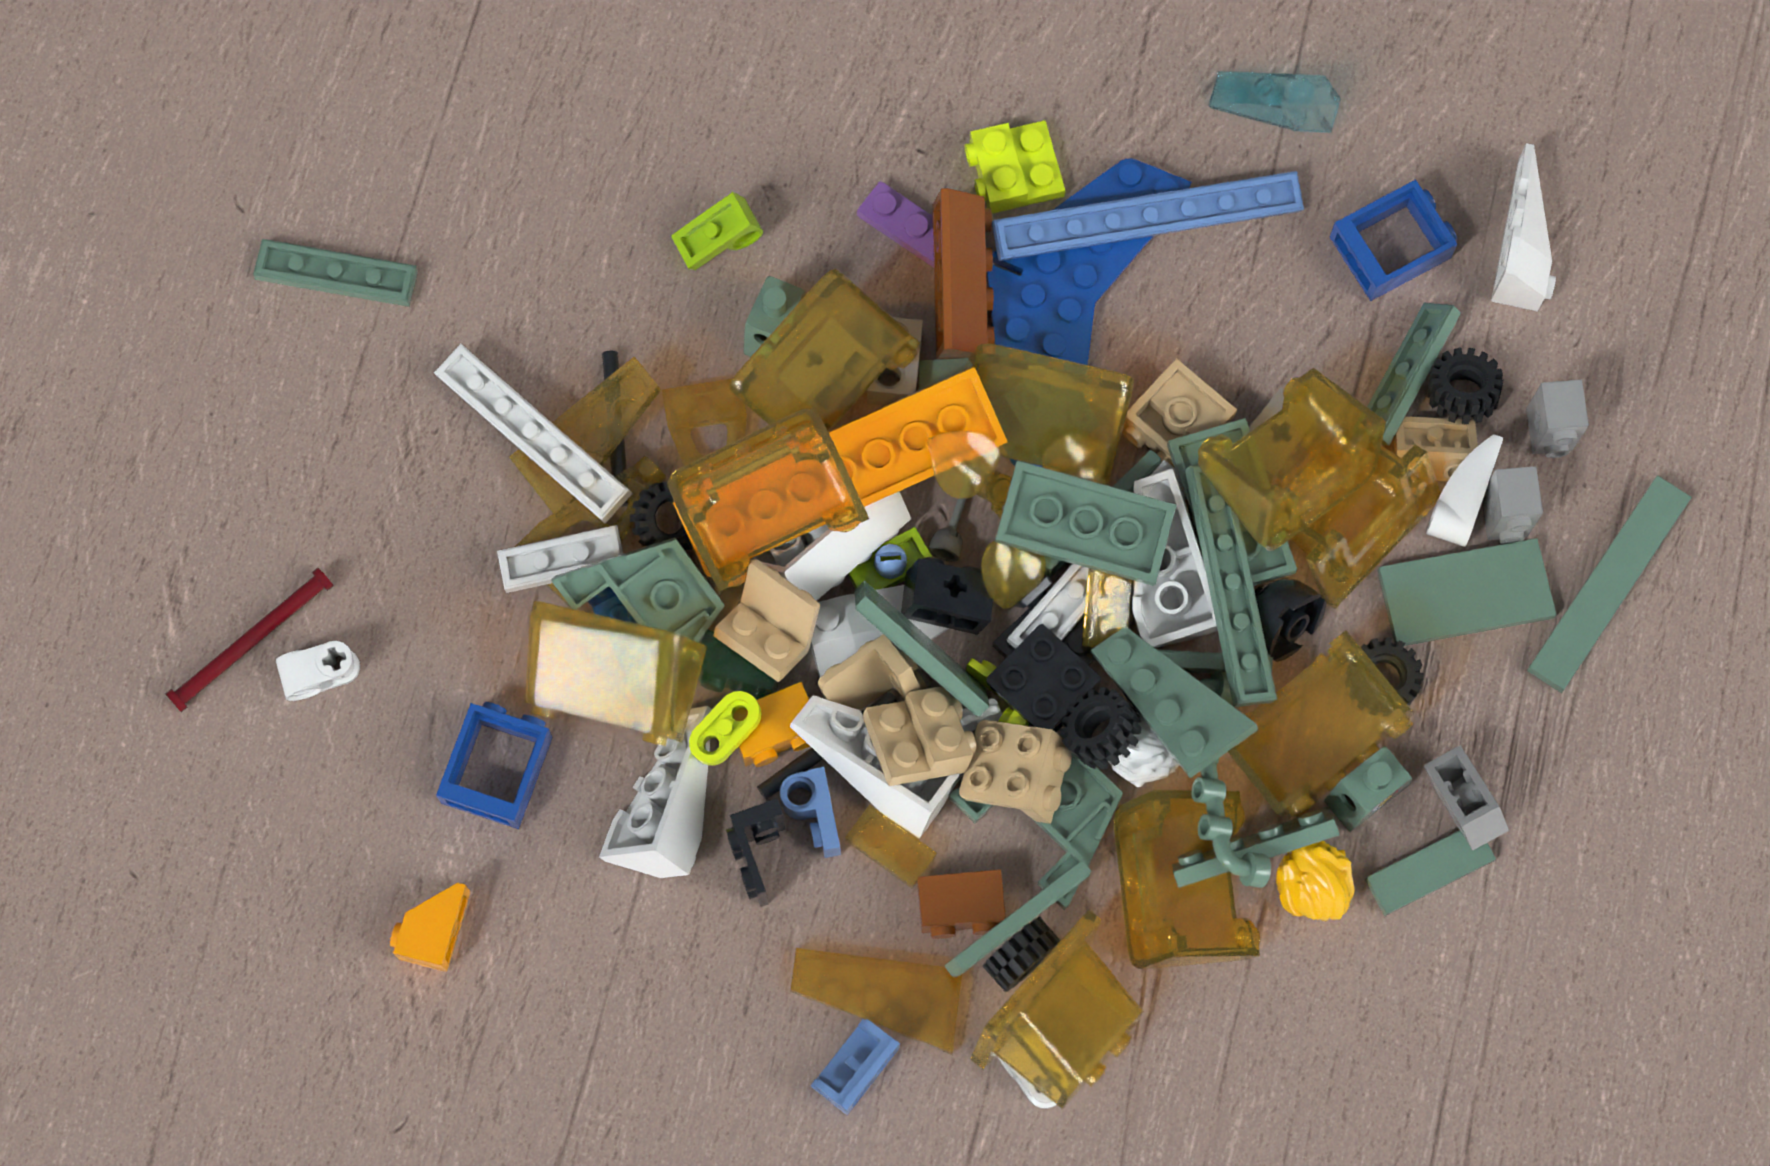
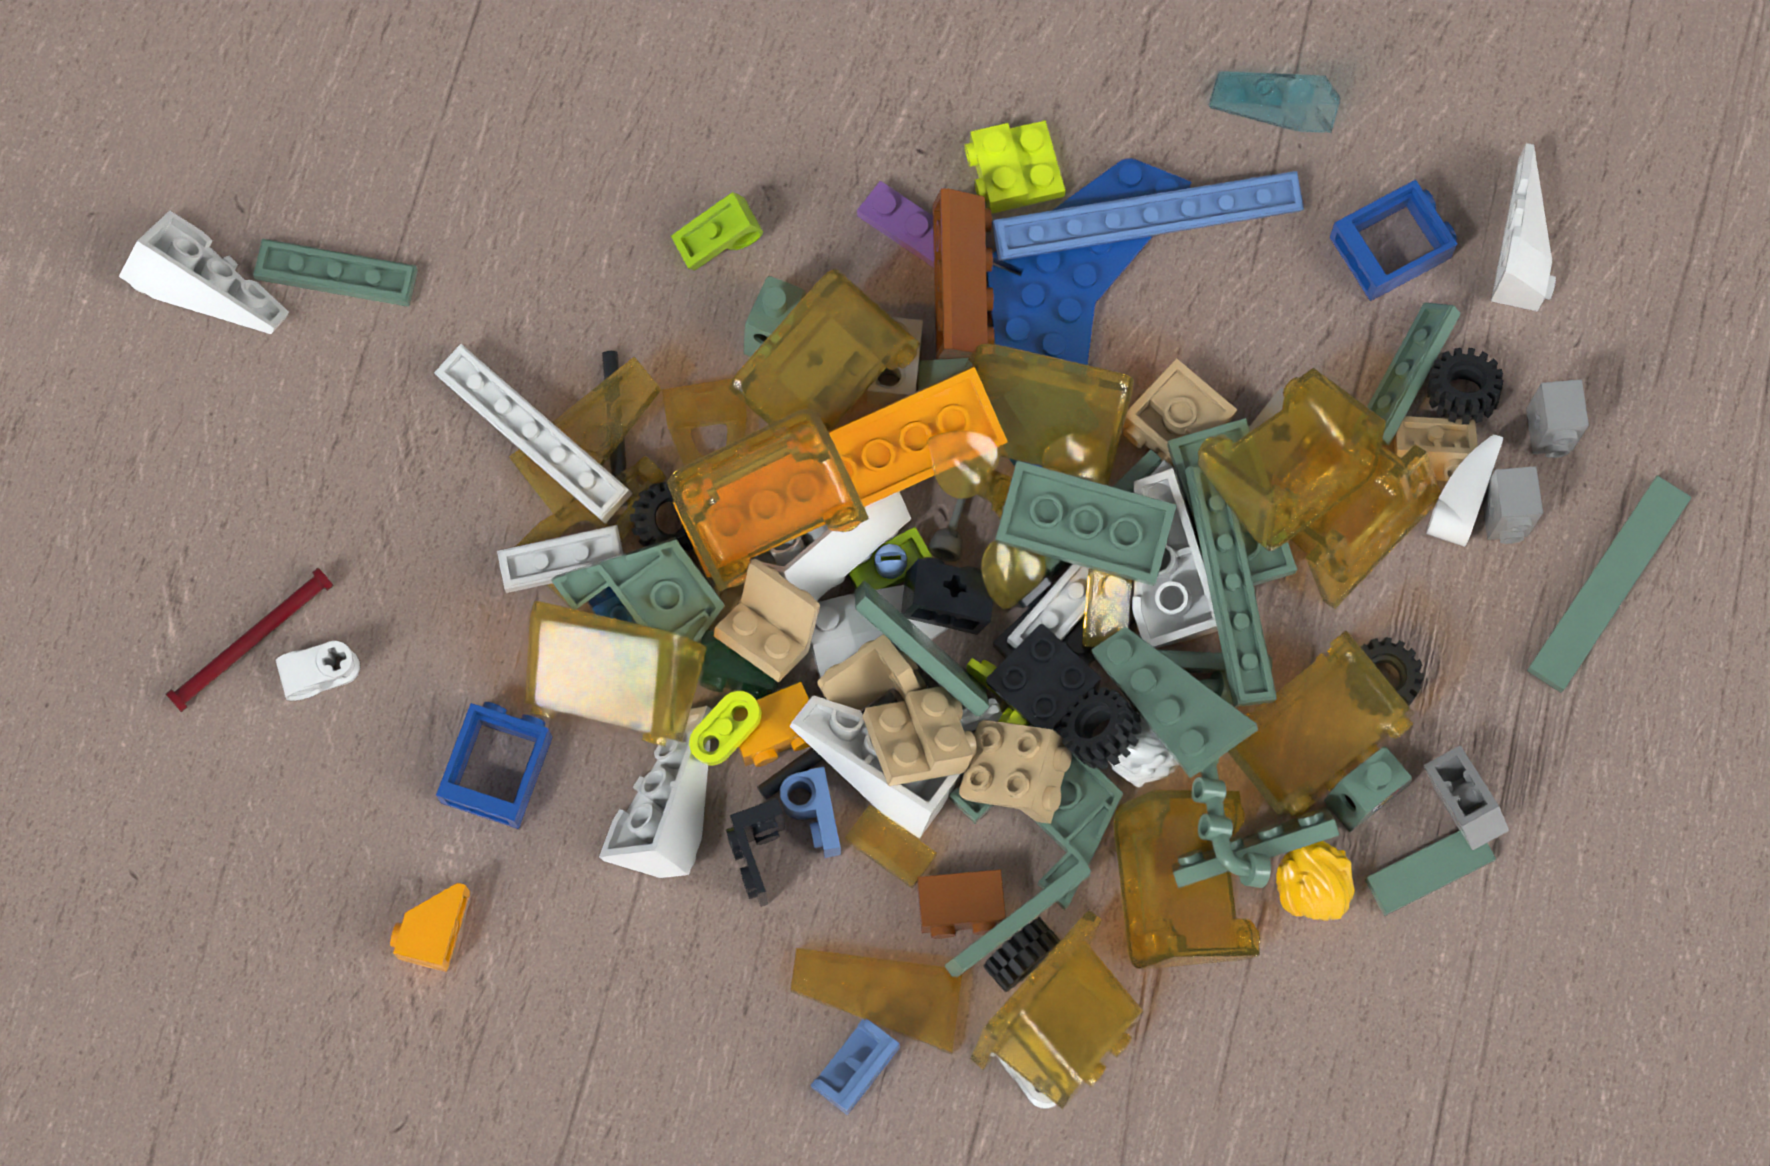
(180, 268): none -> white wedge
(1286, 612): black cylinder -> none
(1466, 592): sand green tile -> none

